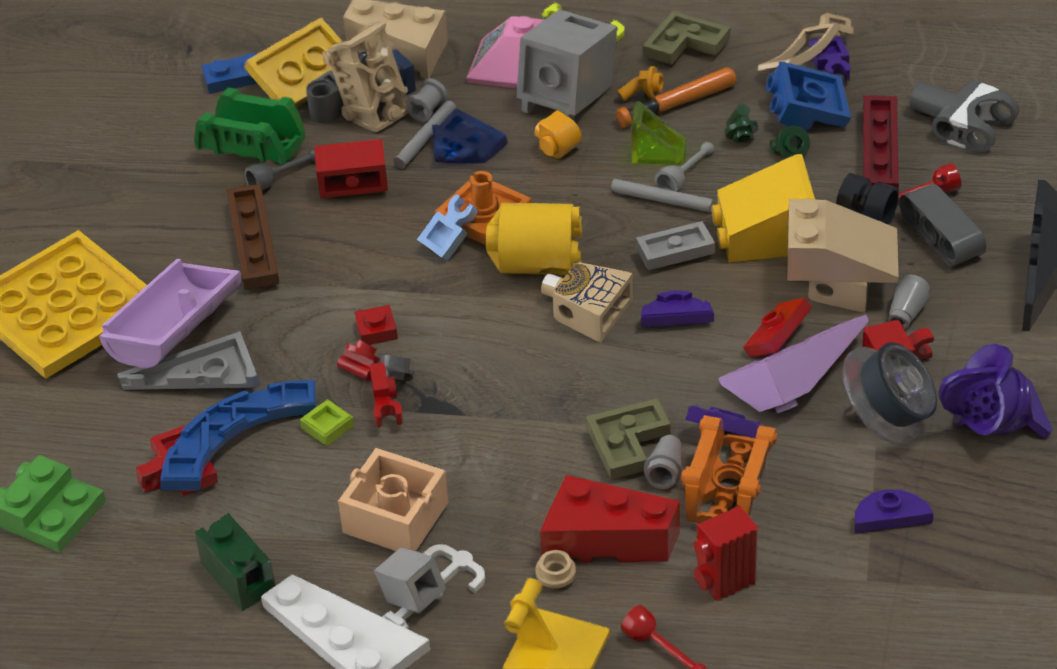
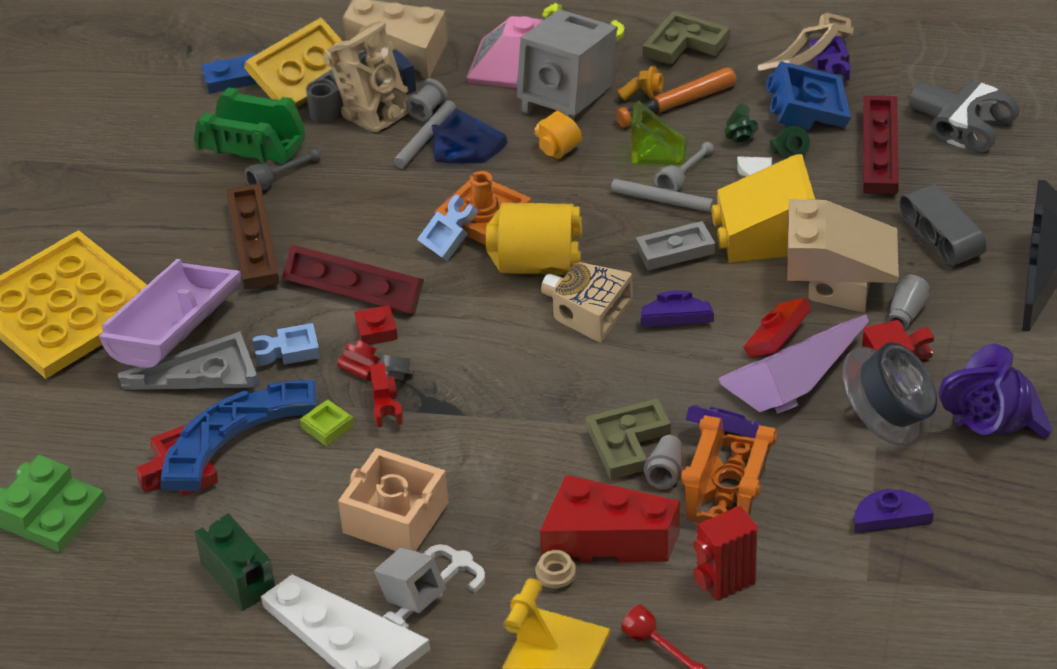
(292, 345): none -> light blue plate
(351, 168): red brick -> none
(352, 278): none -> dark red plate
(750, 165): none -> white tile
(873, 201): black wheel -> none
(945, 177): red hinge -> none

